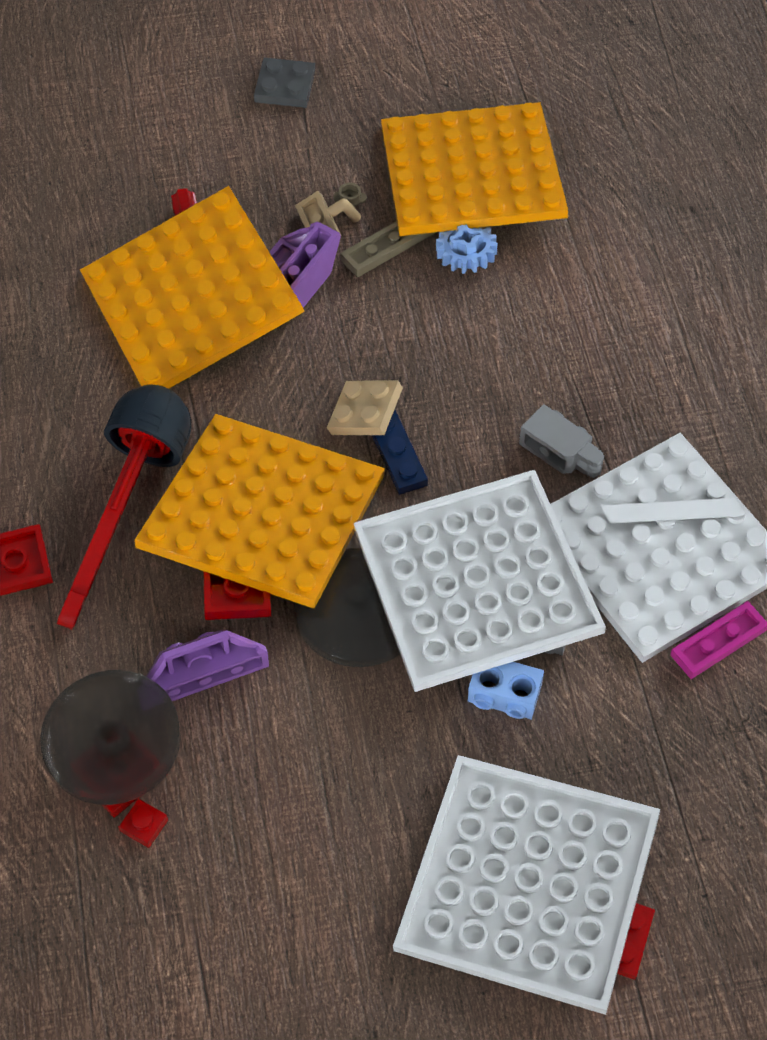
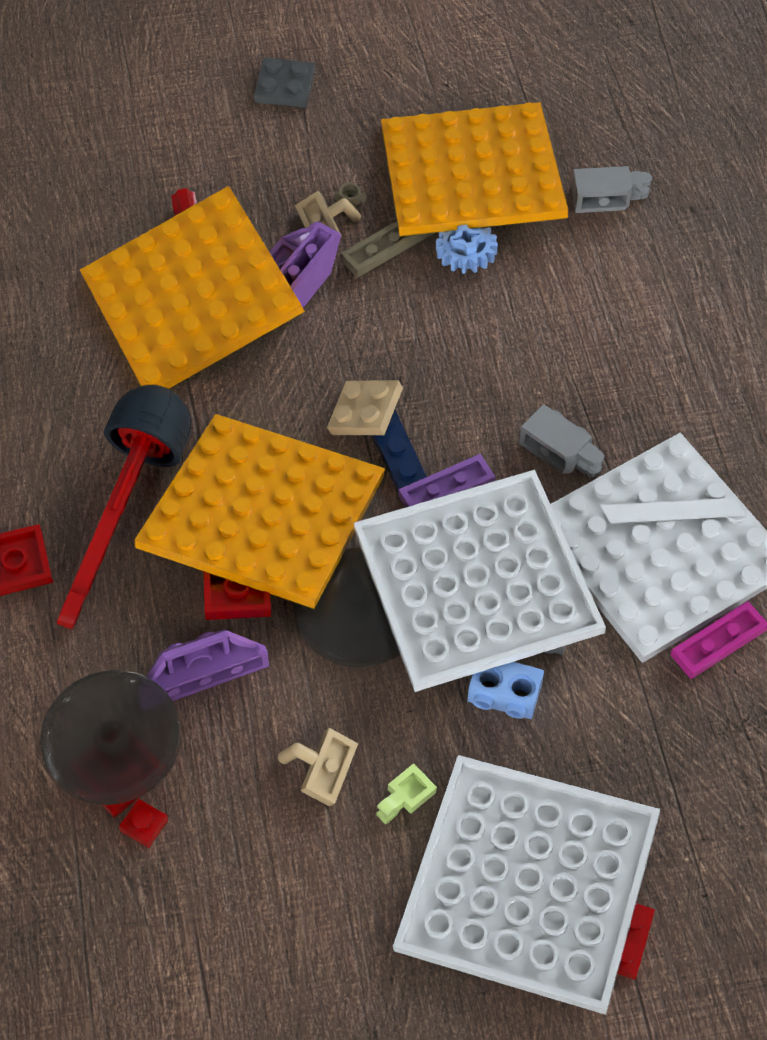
(327, 765): none -> tan plate
(407, 790): none -> yellowish green plate
(451, 480): none -> medium lavender plate
(608, 188): none -> light grey hinge

